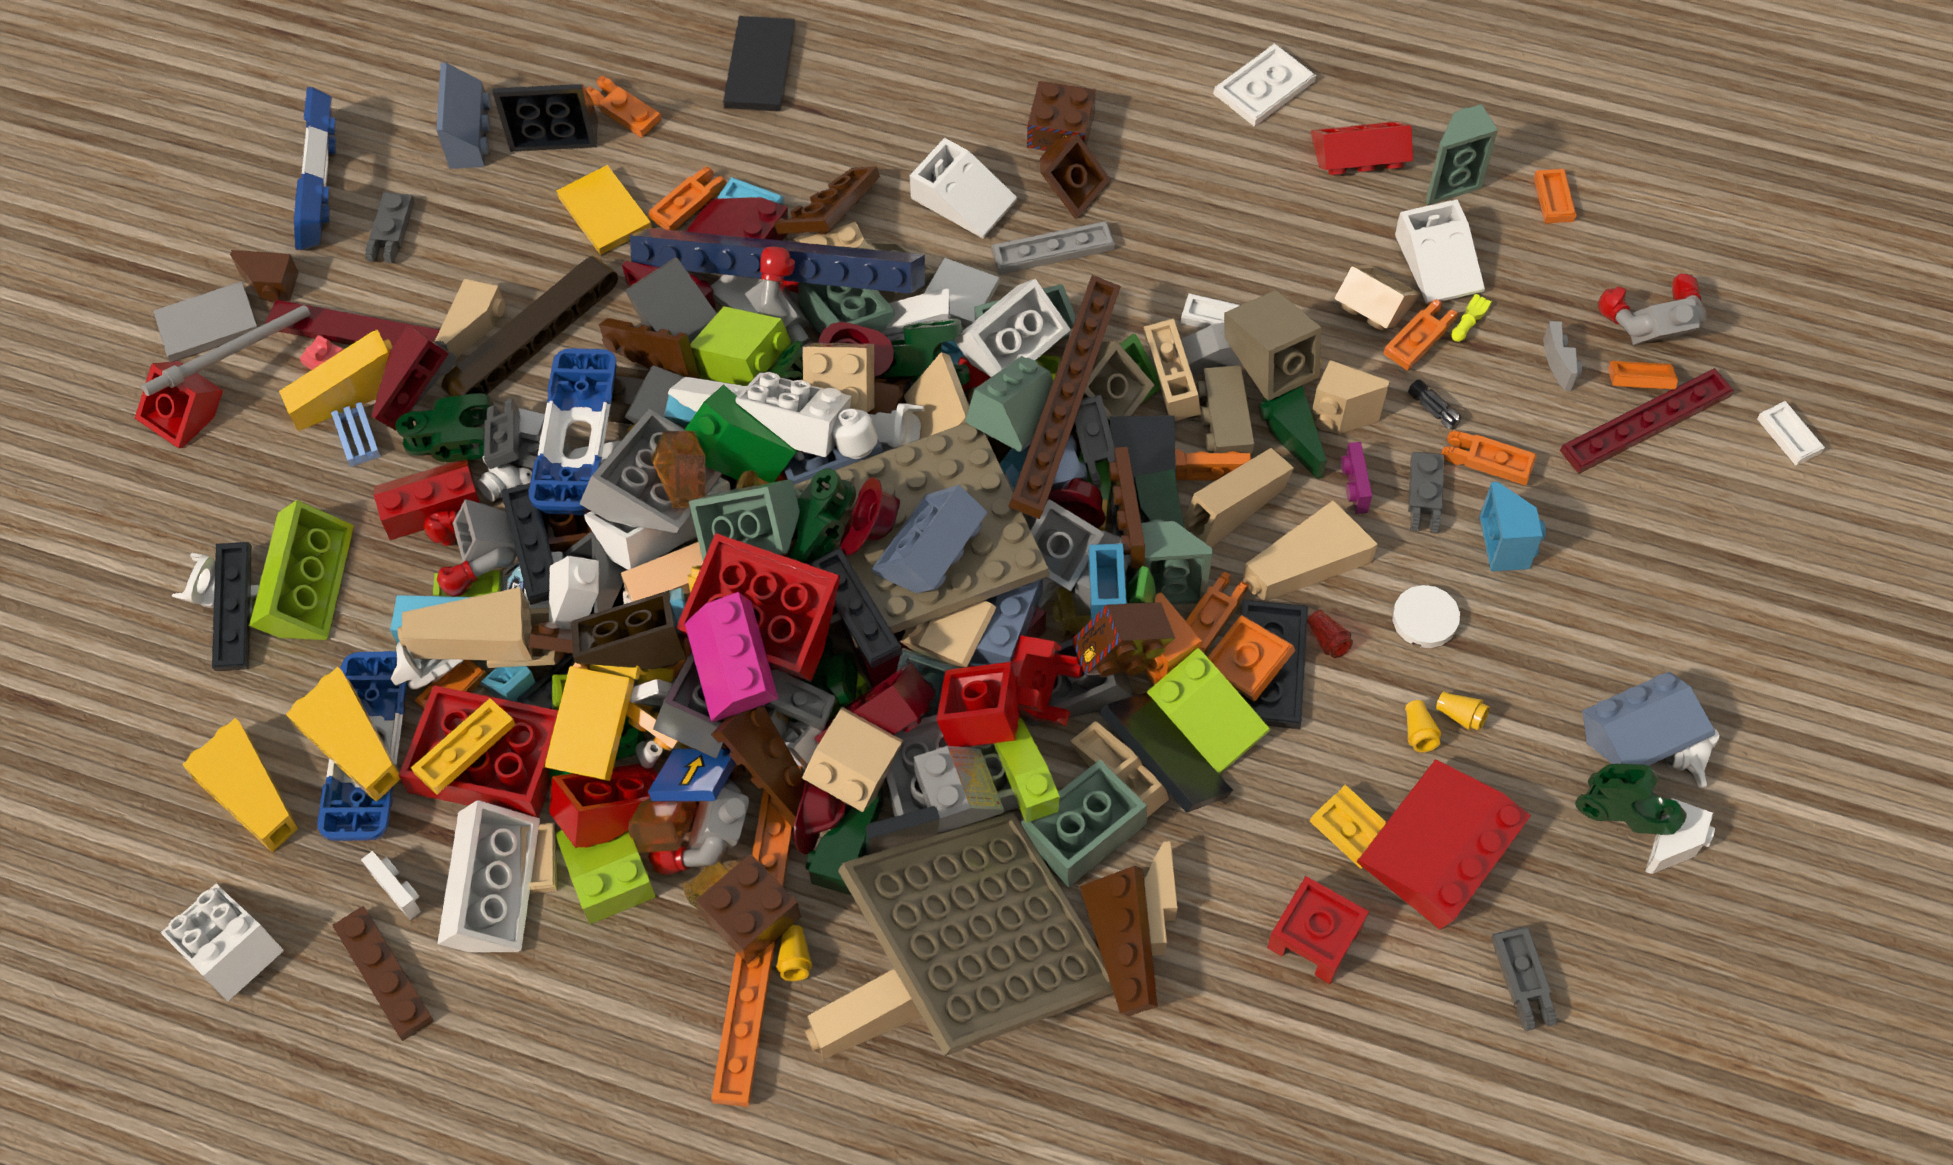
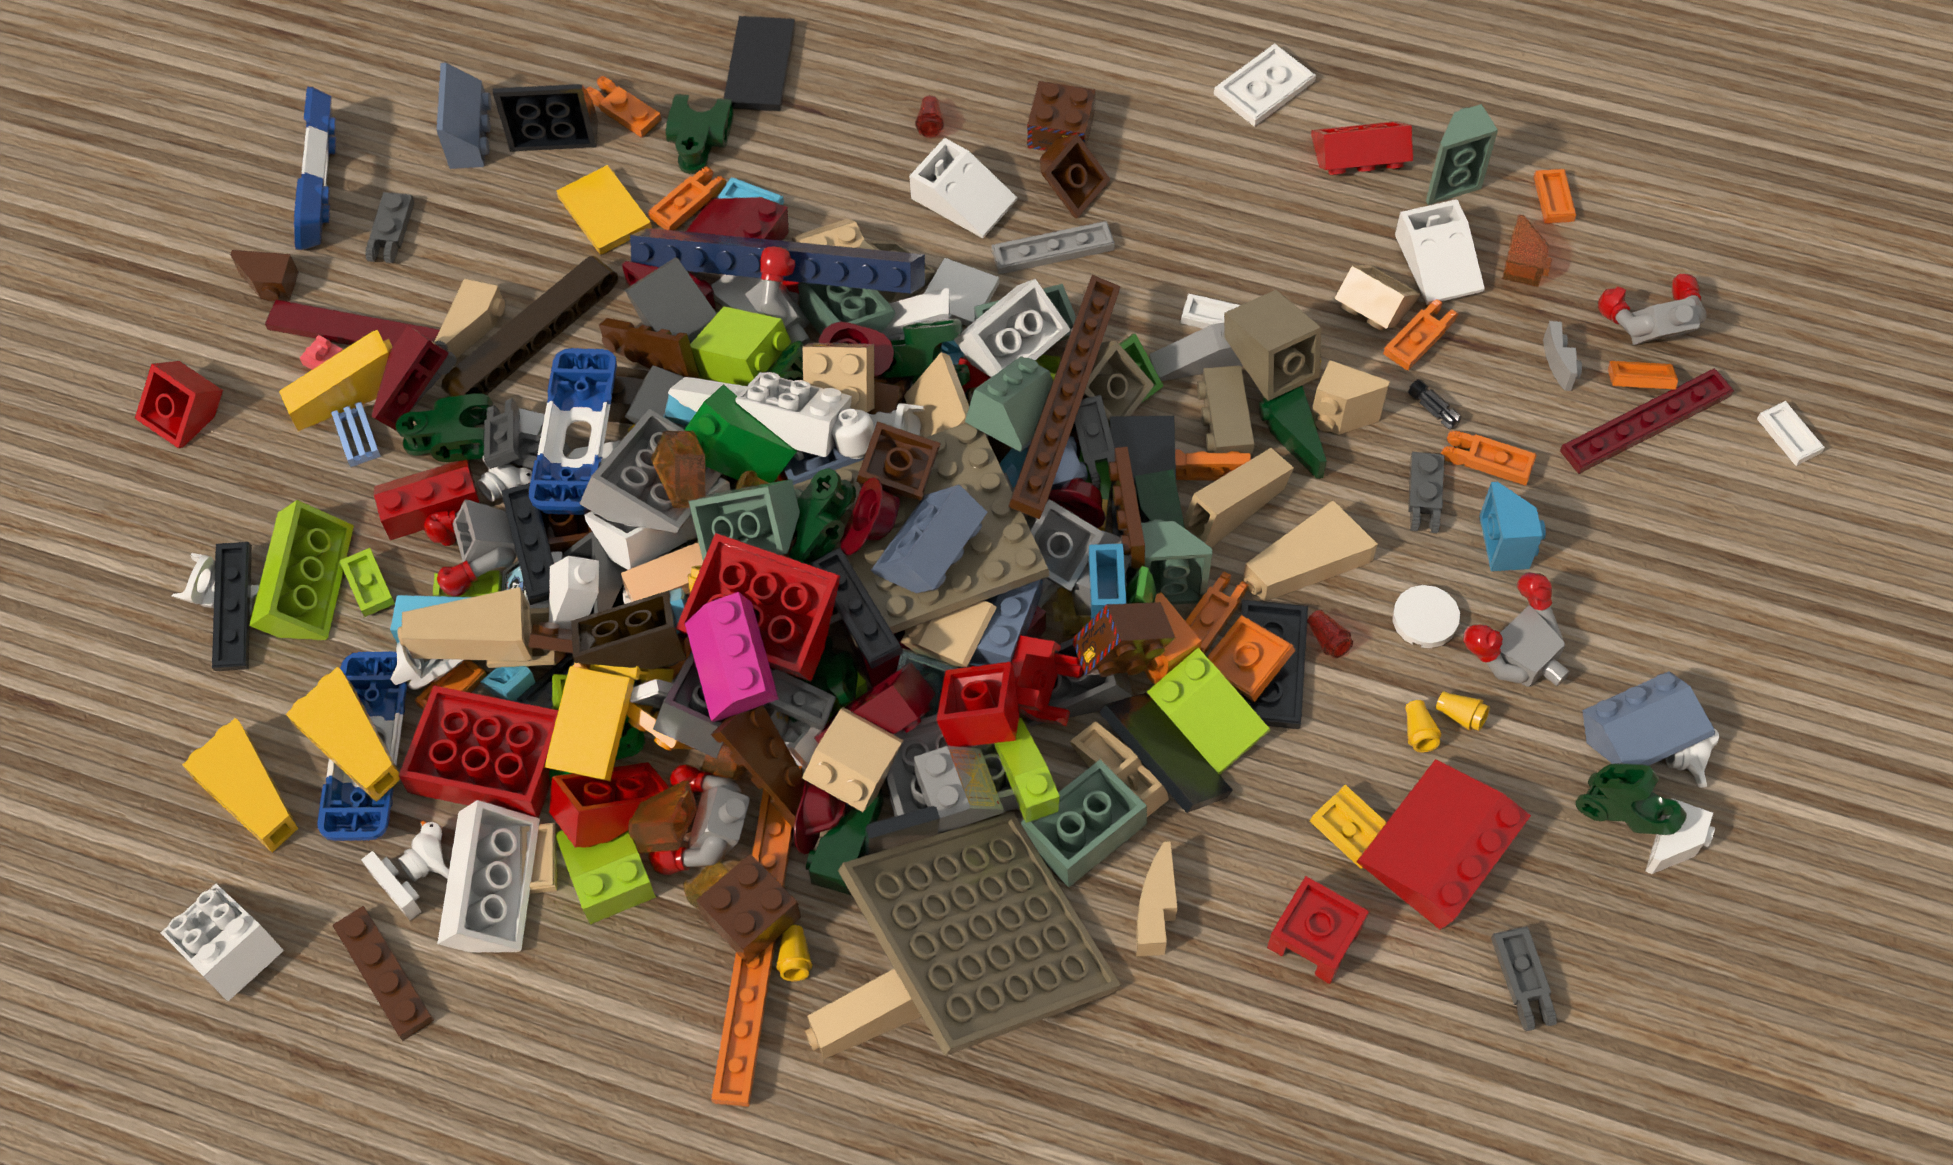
(175, 375): light grey bar -> none
(205, 321): light grey tile -> none
(367, 582): none -> lime plate
(425, 853): none -> white animal
(463, 746): yellow plate -> none
(648, 753): white arm -> none
(692, 776): blue tile -> none
(697, 131): none -> dark green piece
(831, 204): reddish brown wing -> none
(899, 461): none -> reddish brown slope
(929, 118): none -> clear red cone
(1123, 935): reddish brown wing -> none
(1172, 370): tan slope -> none
(1358, 488): magenta plate -> none
(1475, 311): neon yellow piece -> none
(1526, 254): none -> clear orange slope
(1528, 644): none -> light grey torso

